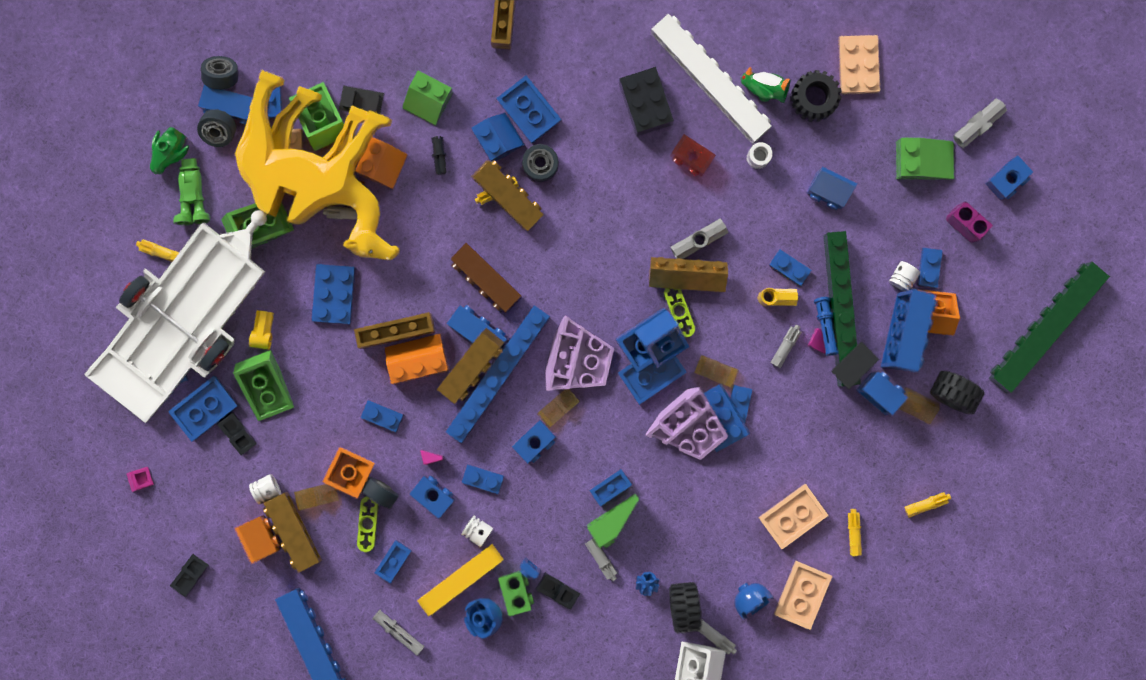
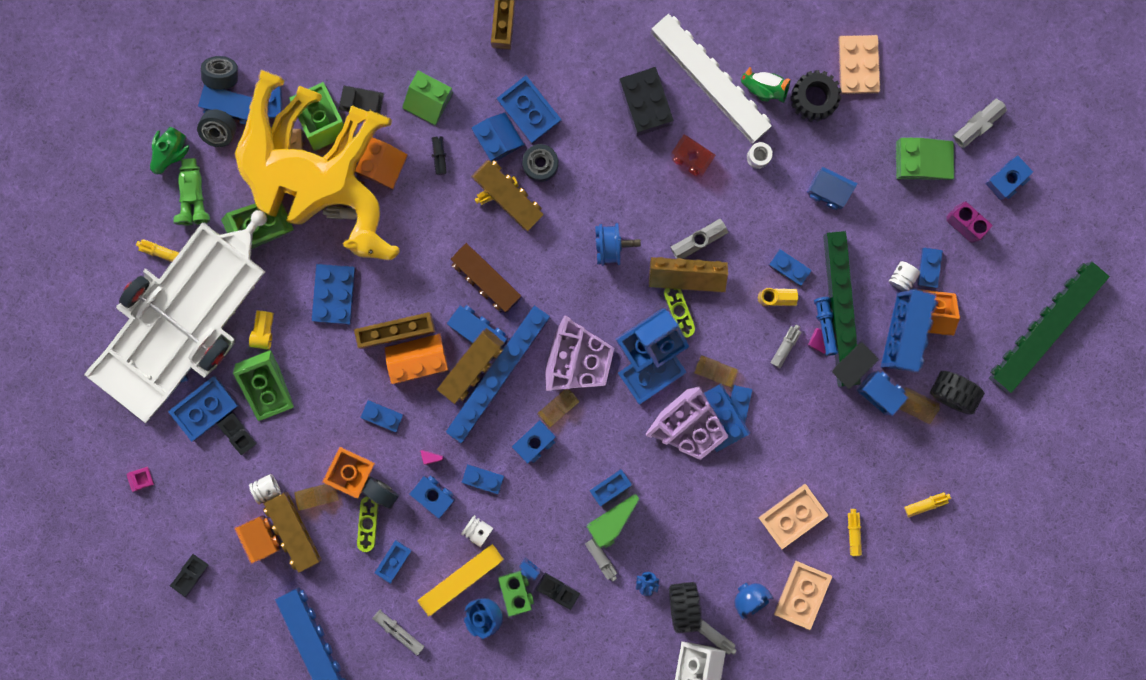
(611, 244): none -> blue wheel

